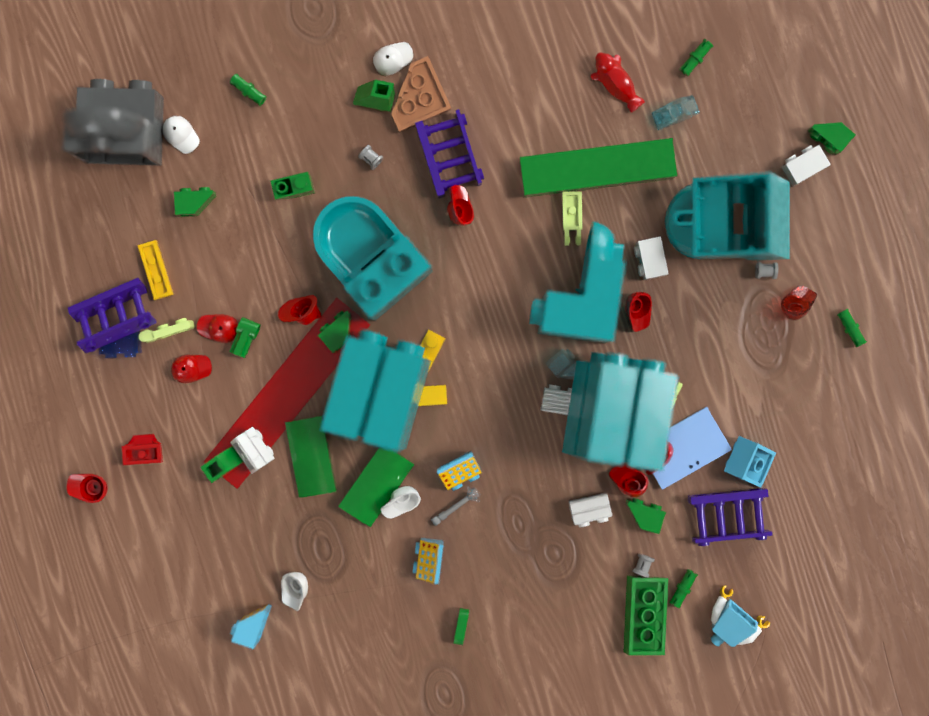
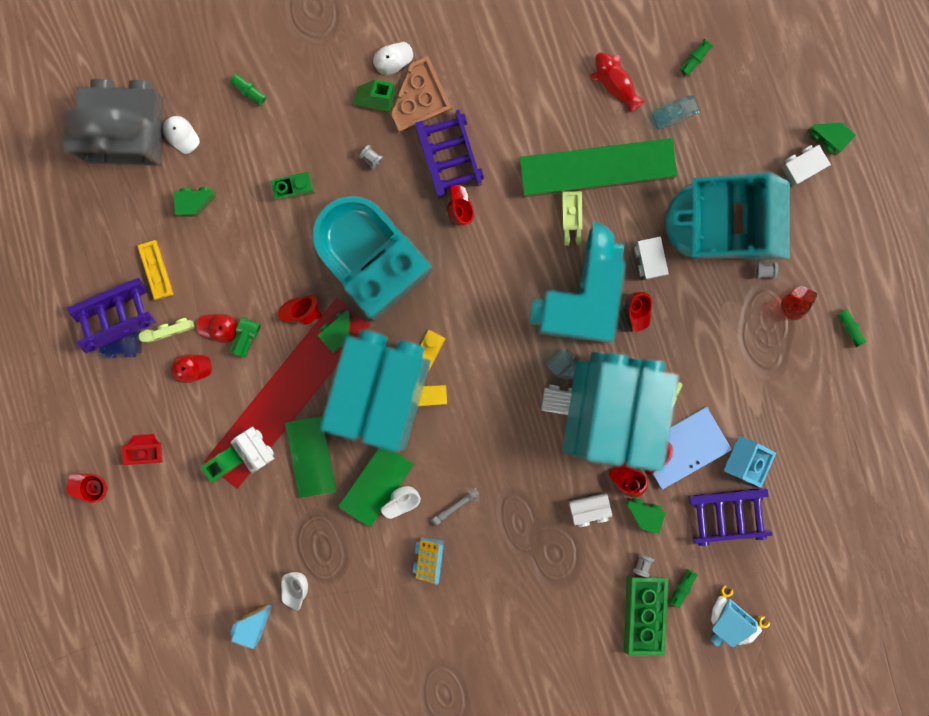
(459, 471): slope -> none
(461, 626): green beam -> none

